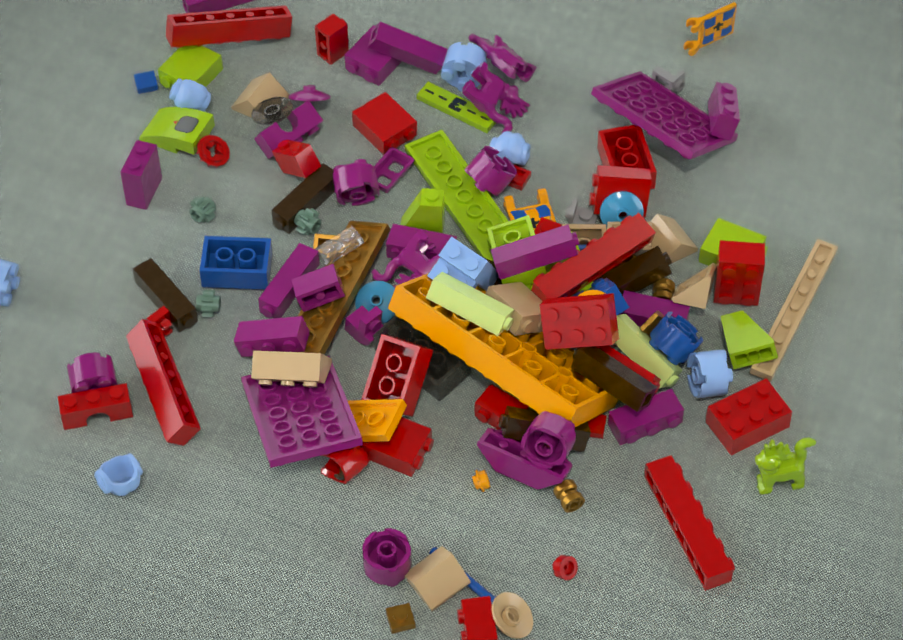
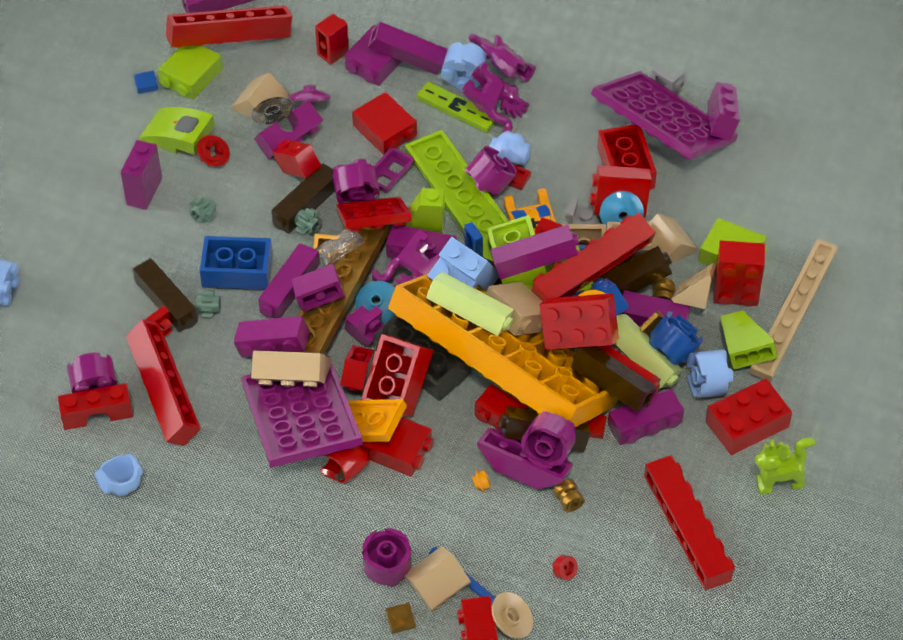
(190, 95): light blue hair -> none
(357, 367): none -> red brick
(374, 213): none -> red plate
(473, 238): none -> blue tile
(711, 27): light orange flag -> none

